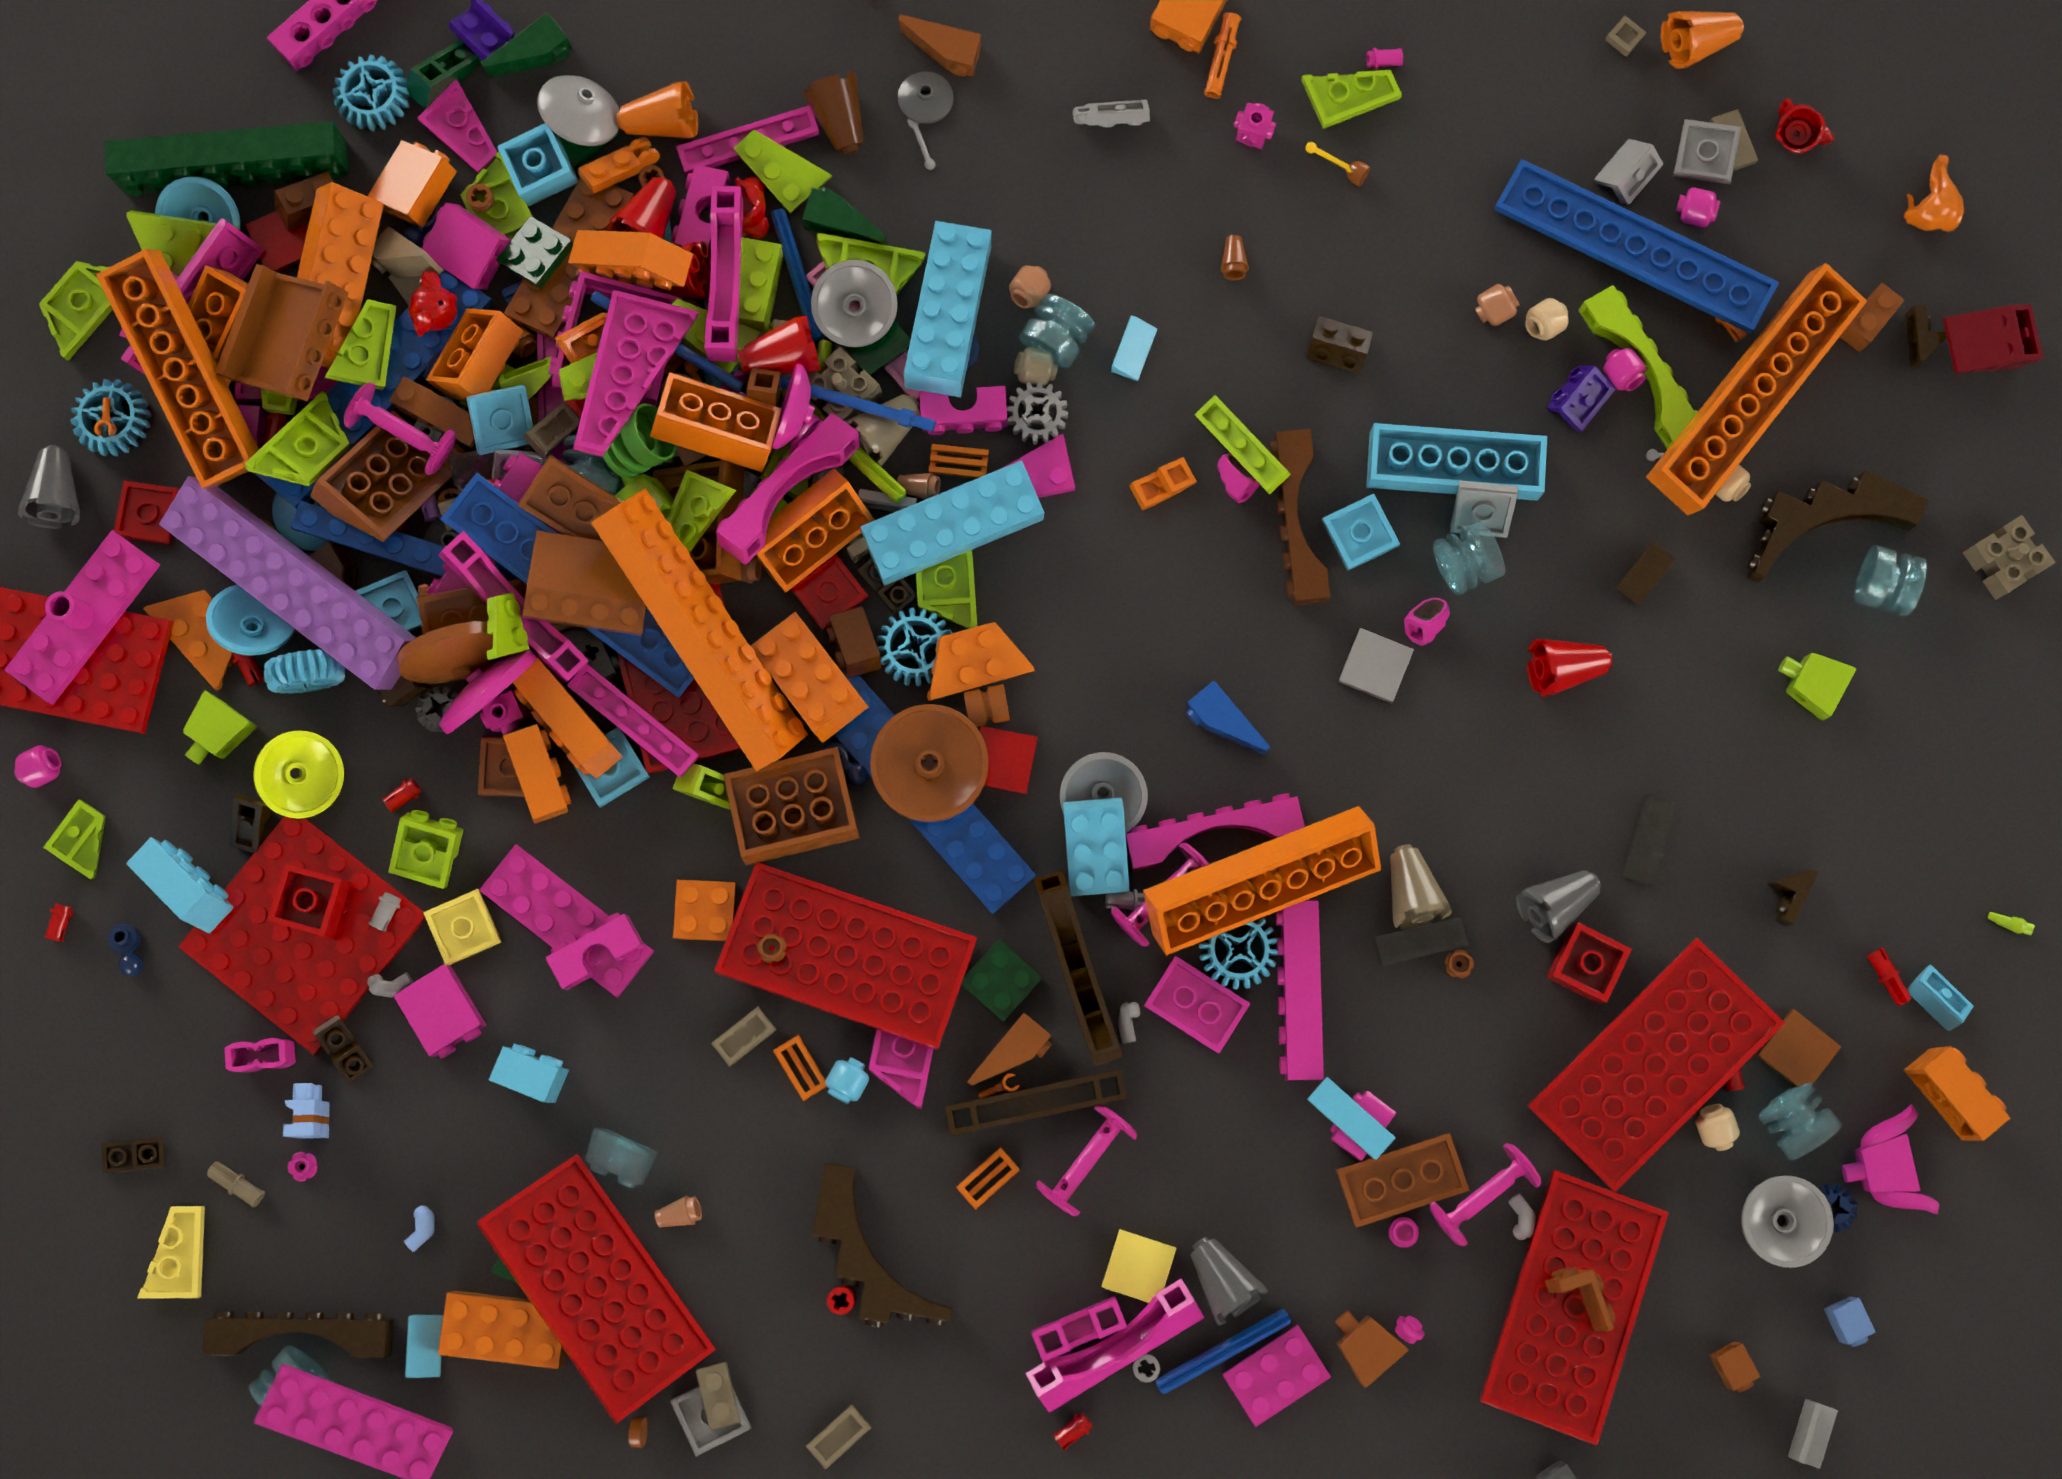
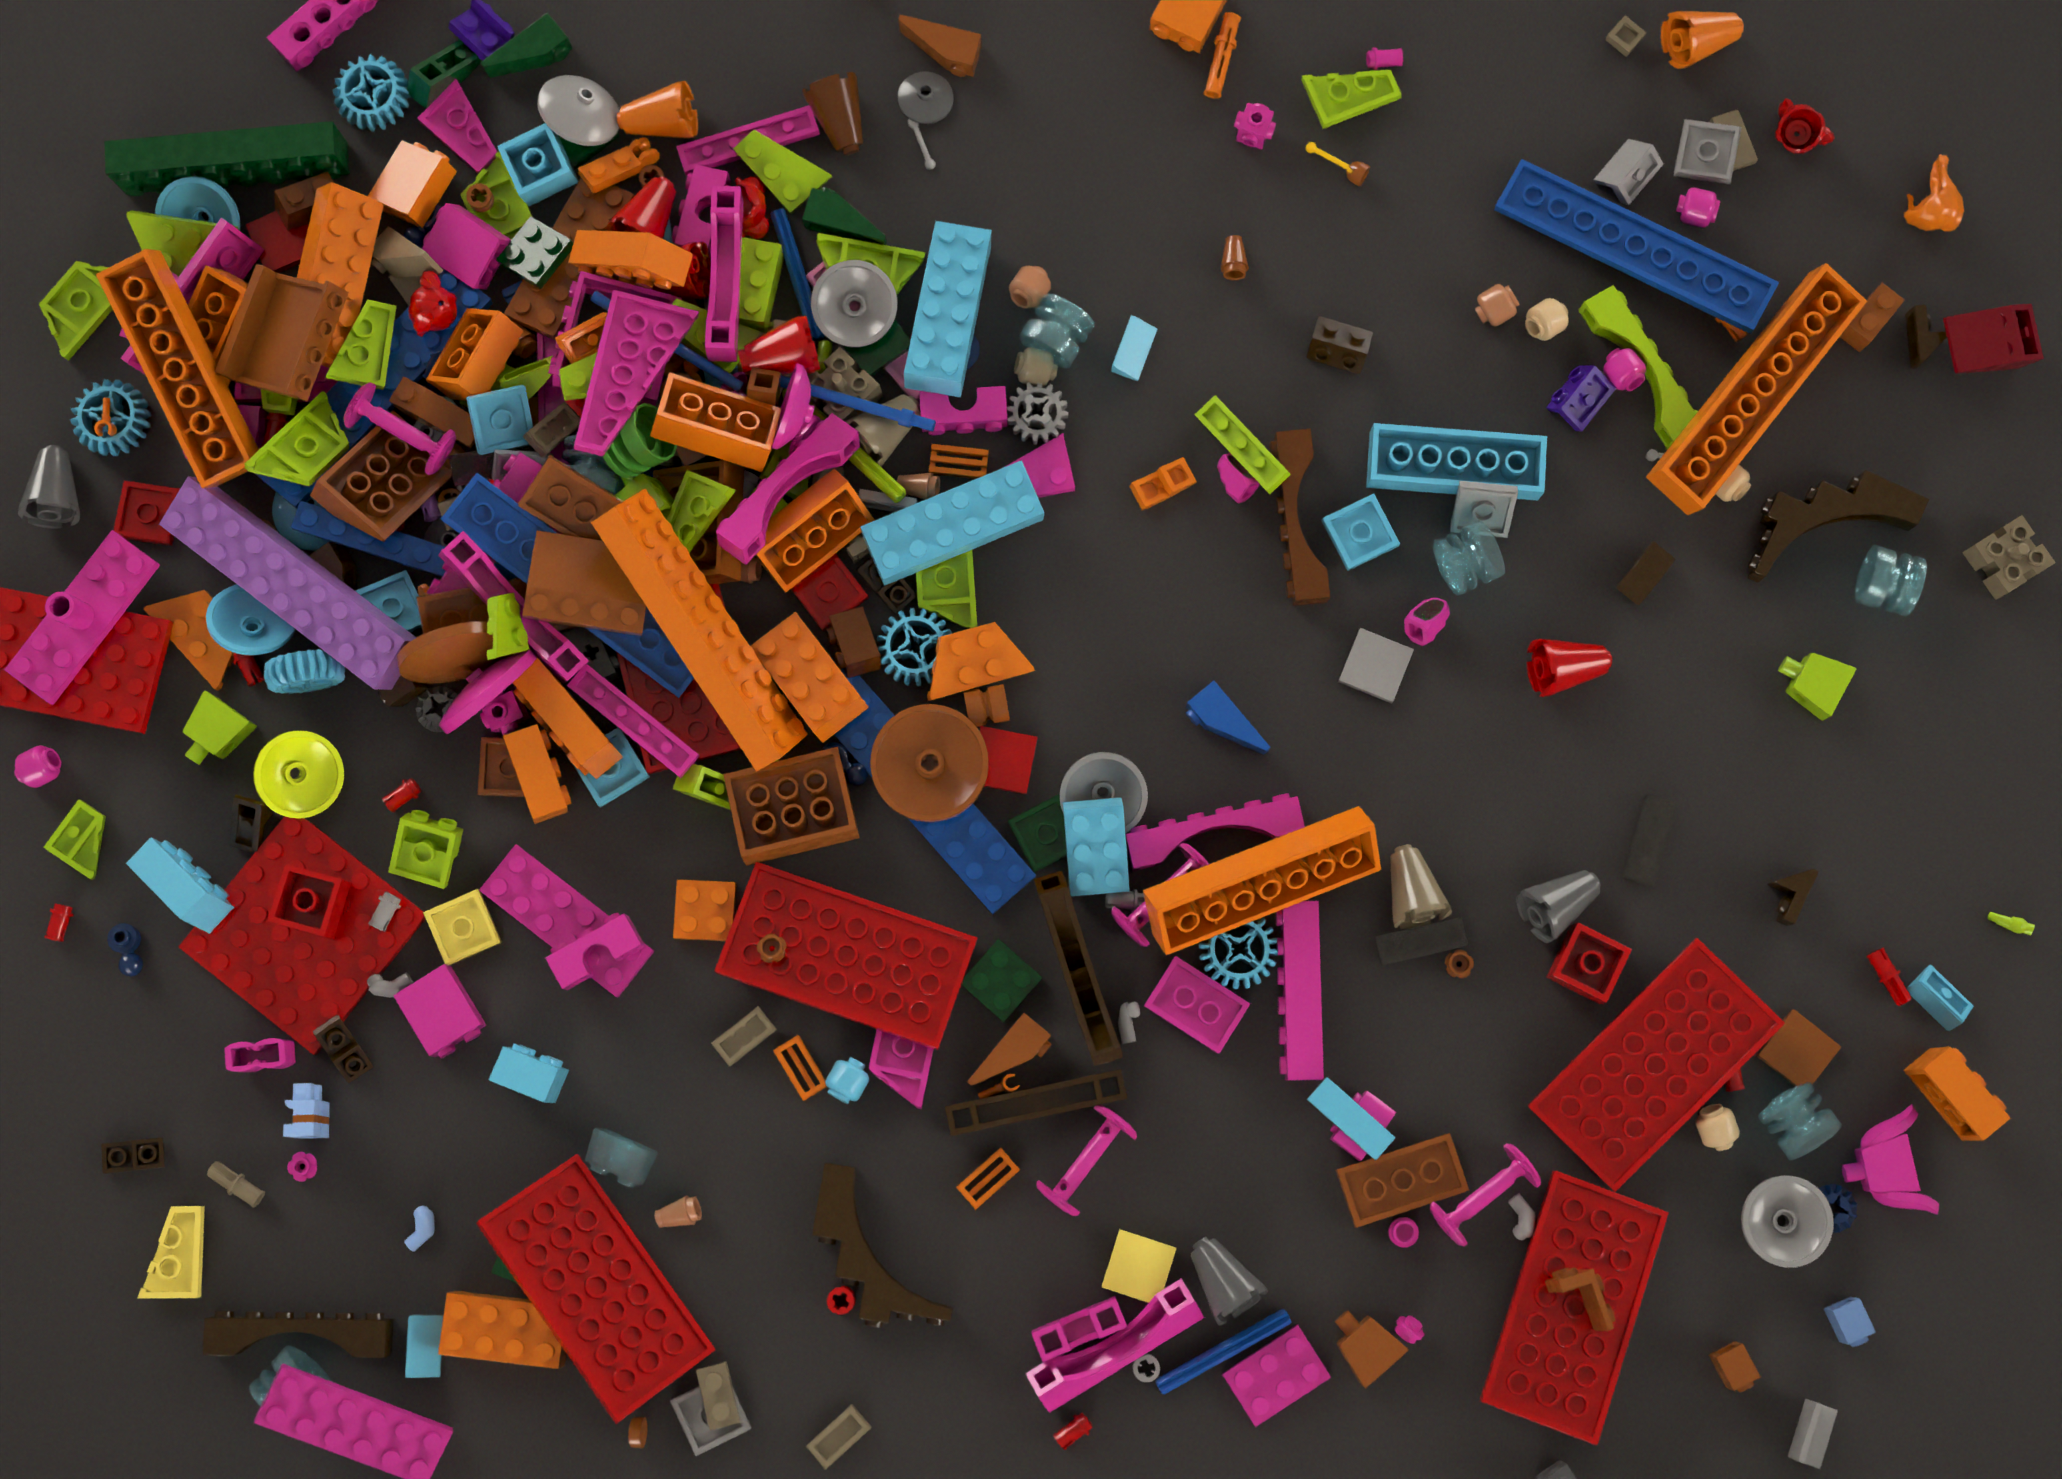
(1041, 833): none -> dark green tile
(1112, 113): light grey hinge -> none

